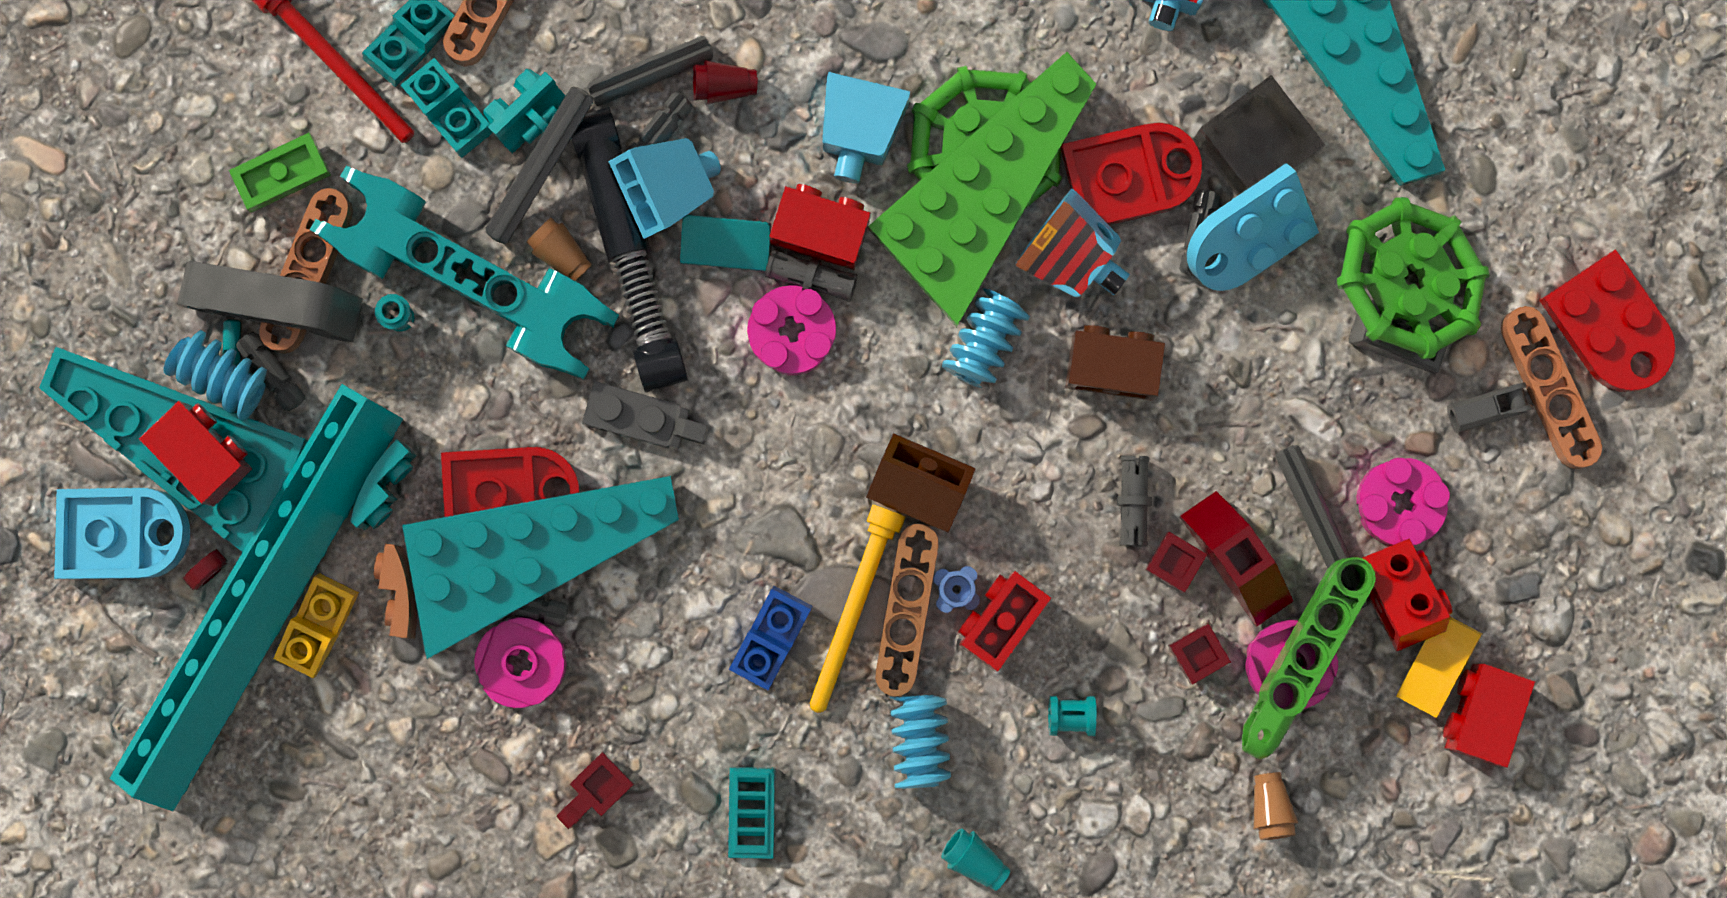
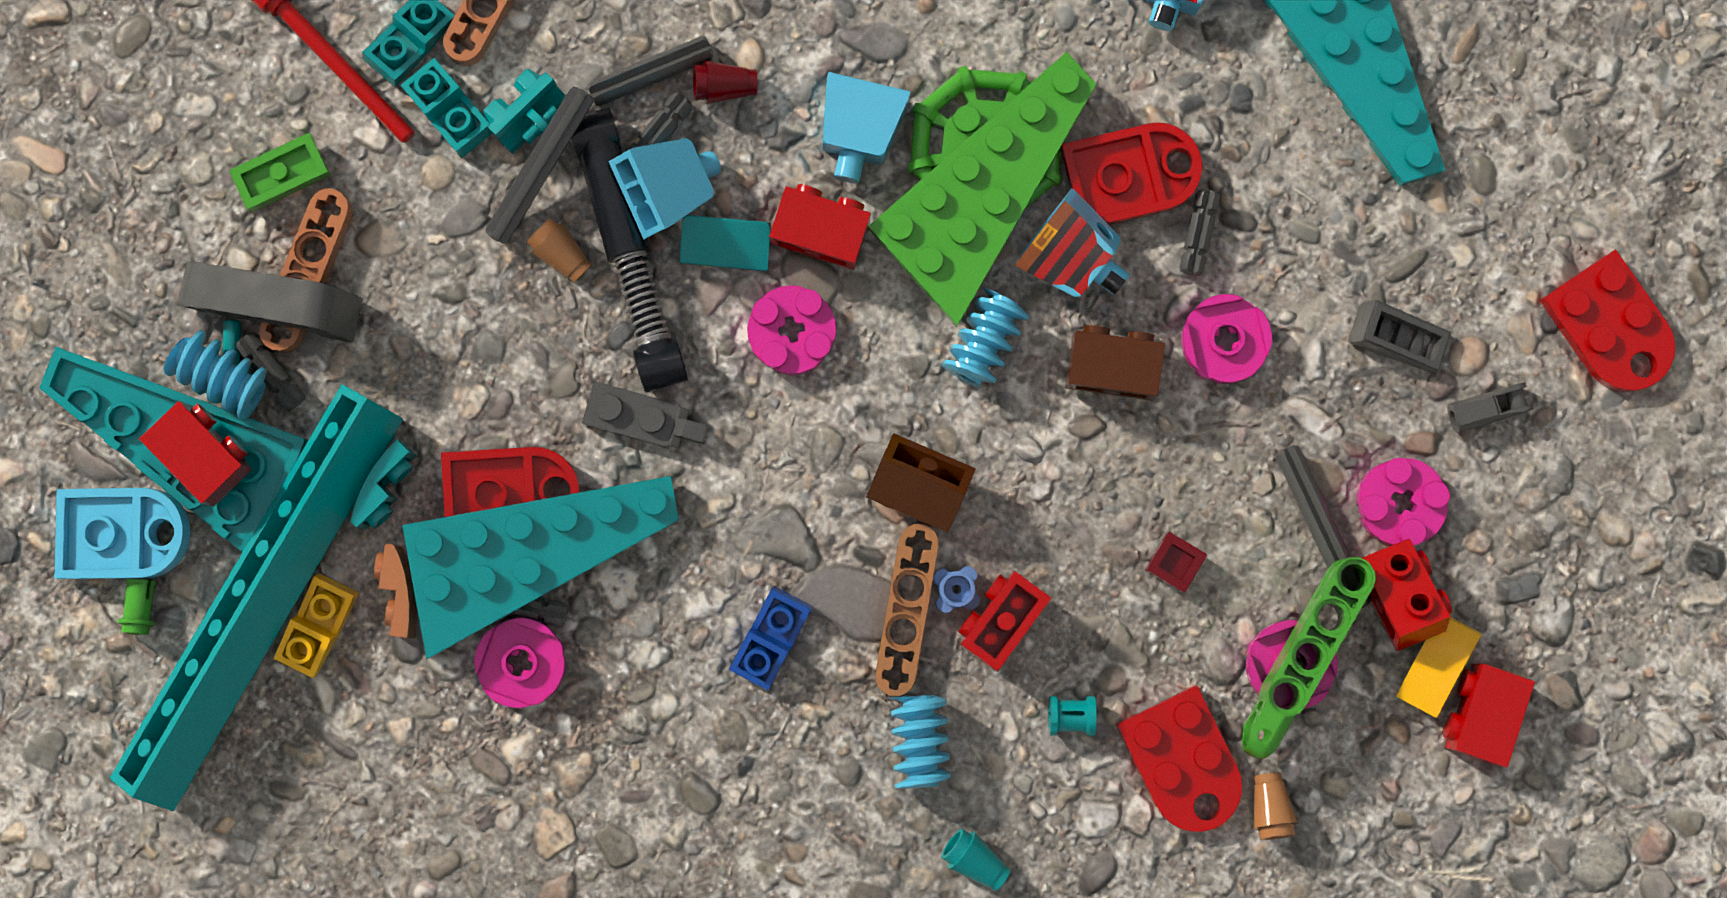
(137, 607): none -> bright green pin
(205, 570): dark red tile -> none
(392, 233): teal piece -> none
(394, 302): teal pin -> none
(598, 788): dark red plate -> none
(751, 774): teal slope -> none
(811, 275): dark grey pin -> none
(882, 527): yellow piece -> none
(1134, 501): dark grey pin -> none
(1181, 758): none -> red plate
(1199, 653): dark red plate -> none
(1238, 557): dark red slope -> none
(1240, 318): none -> dark pink plate
(1252, 231): medium azure plate -> none
(1258, 137): clear smoke container -> none
(1435, 271): bright green plate -> none
(1558, 384): nougat beam -> none

